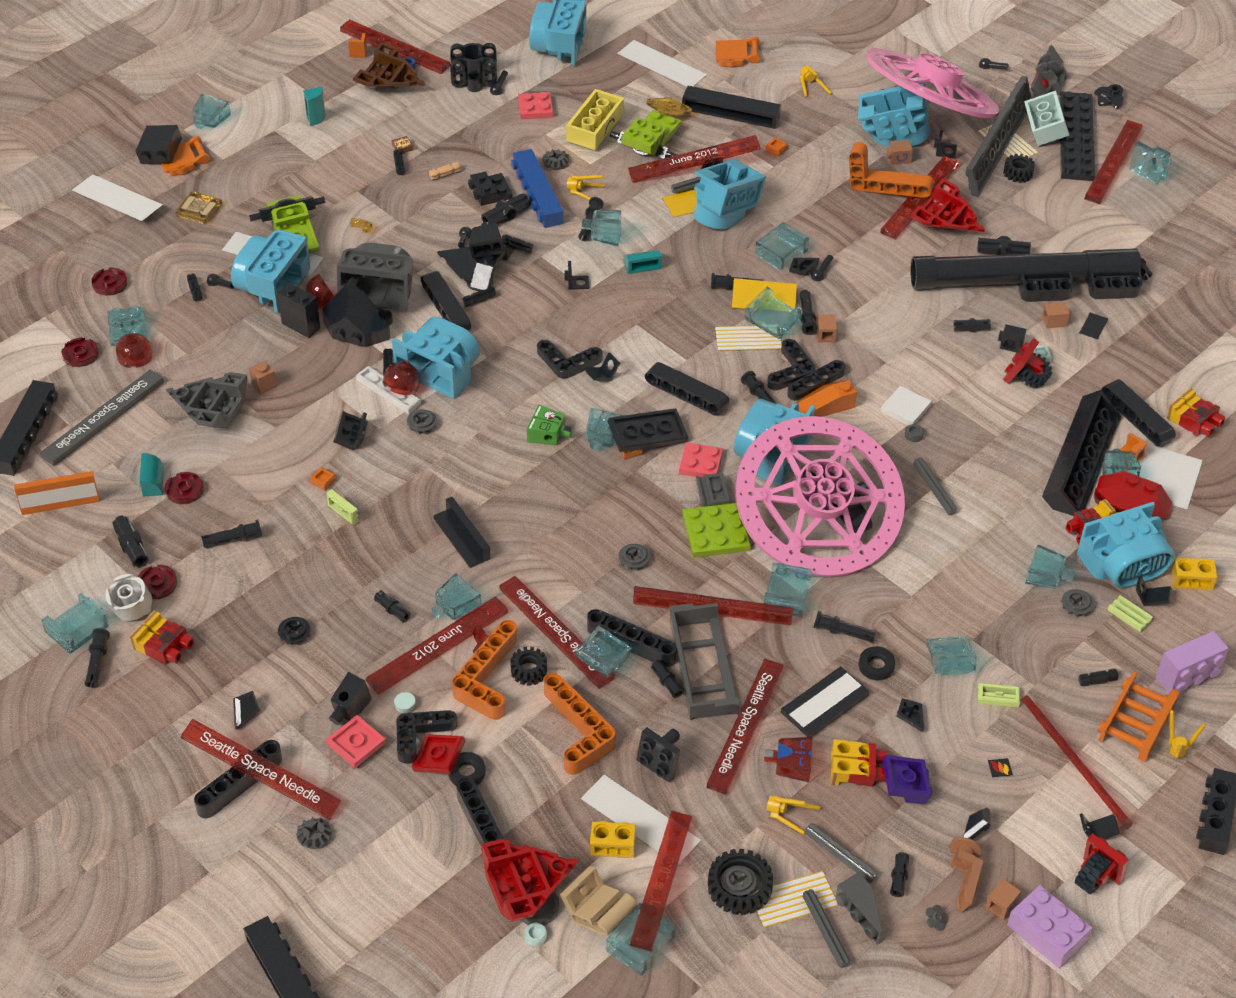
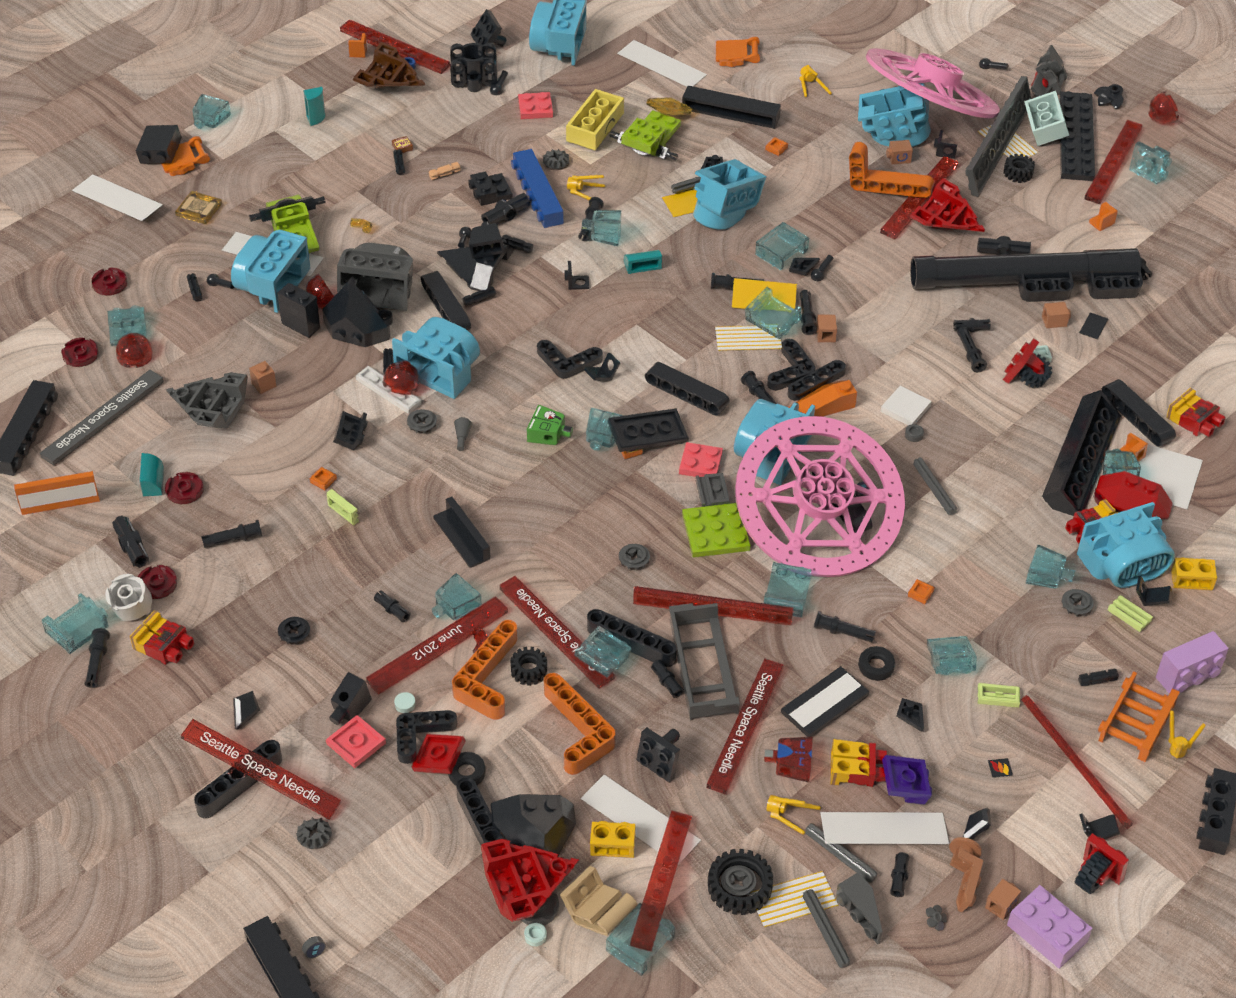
(313, 947): none -> tile
(462, 429): none -> dark grey cone
(488, 30): none -> black plate
(535, 820): none -> black wedge
(694, 158): clear red tile -> none
(884, 828): none -> white sticker
(921, 591): none -> orange tile
(973, 354): none -> black pin
(1012, 338): black brick -> none
(1105, 218): none -> orange panel
(1163, 109): none -> clear red cylinder

